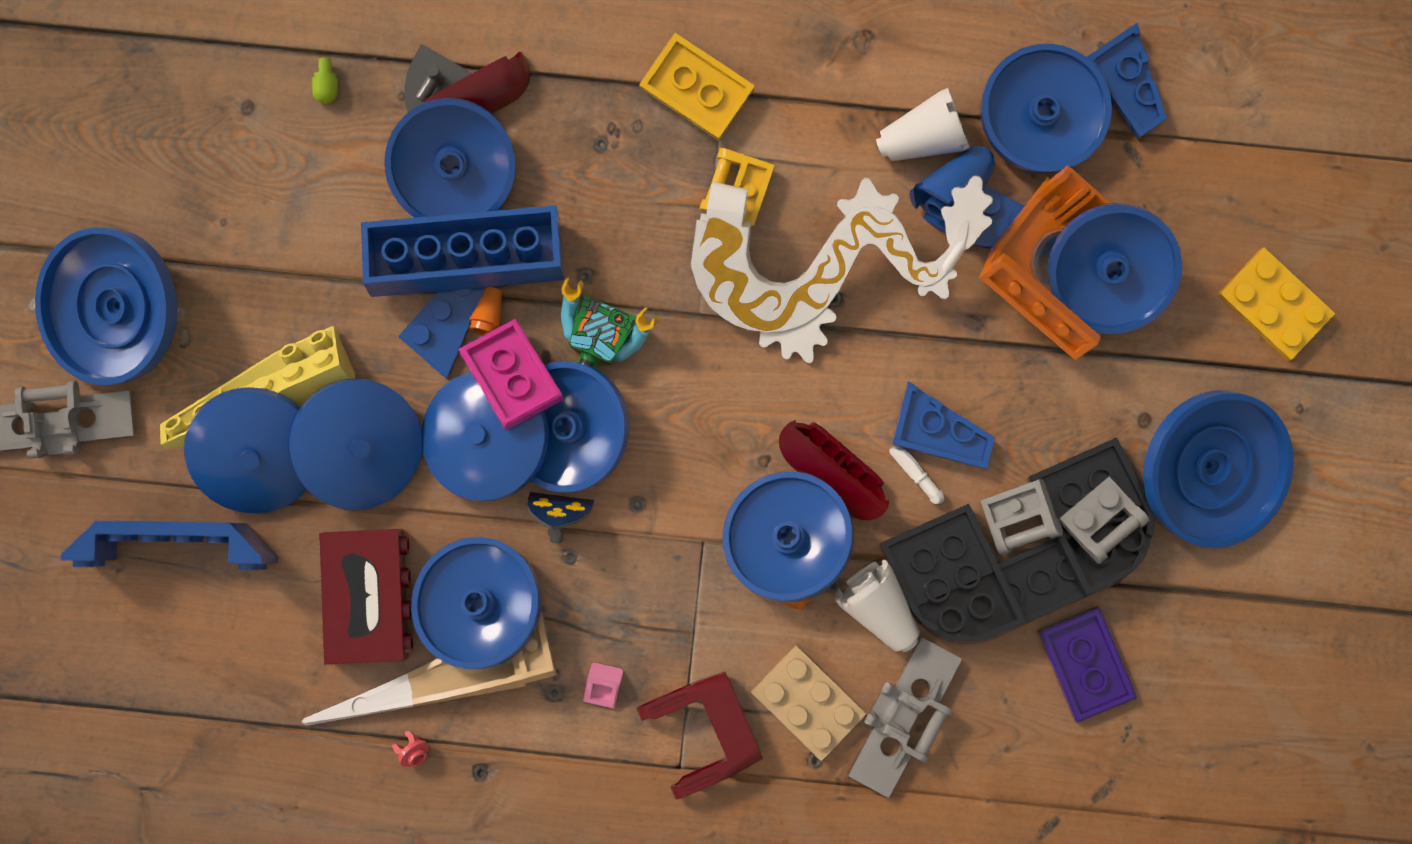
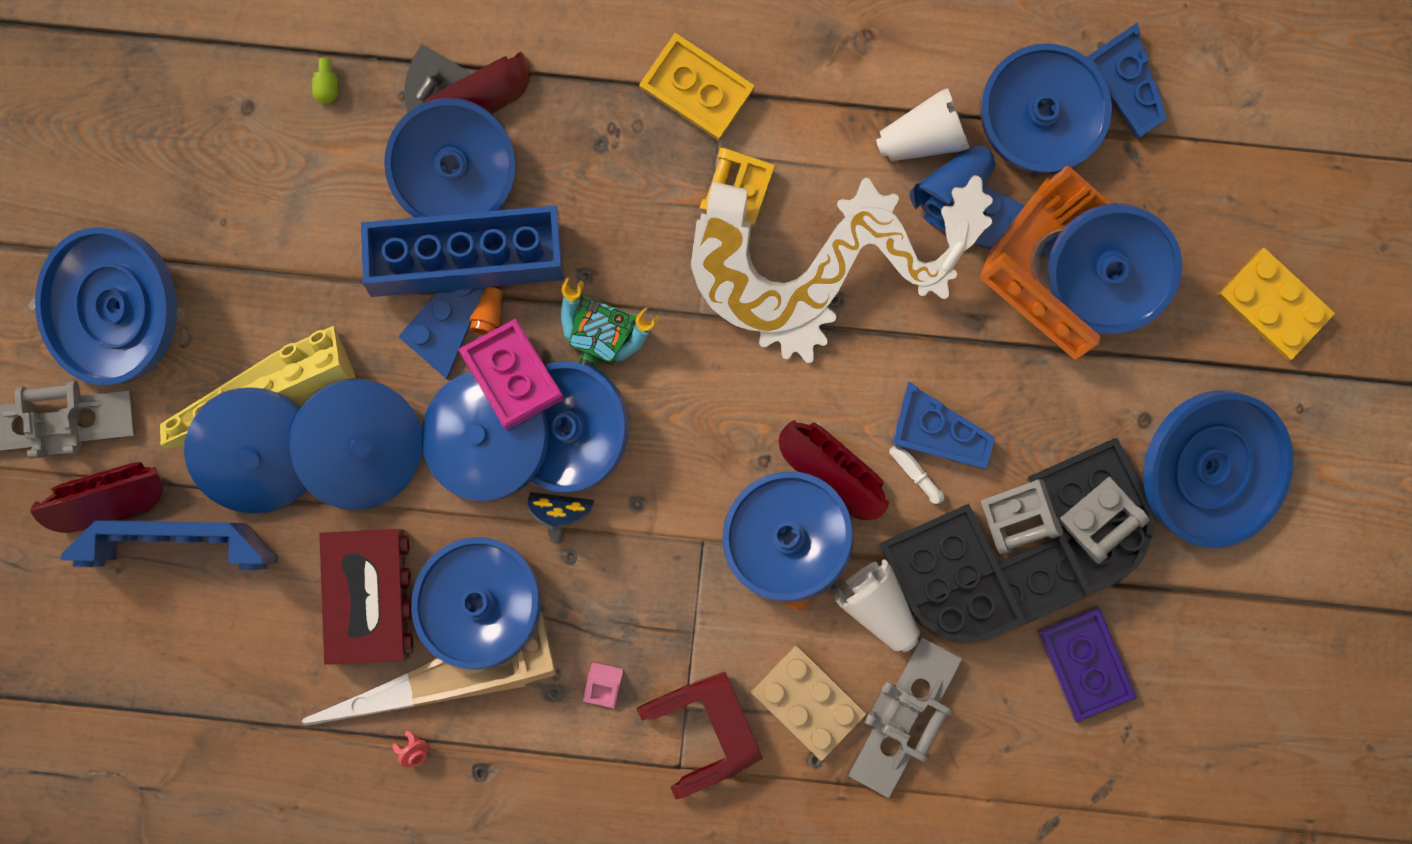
(99, 497): none -> dark red brick

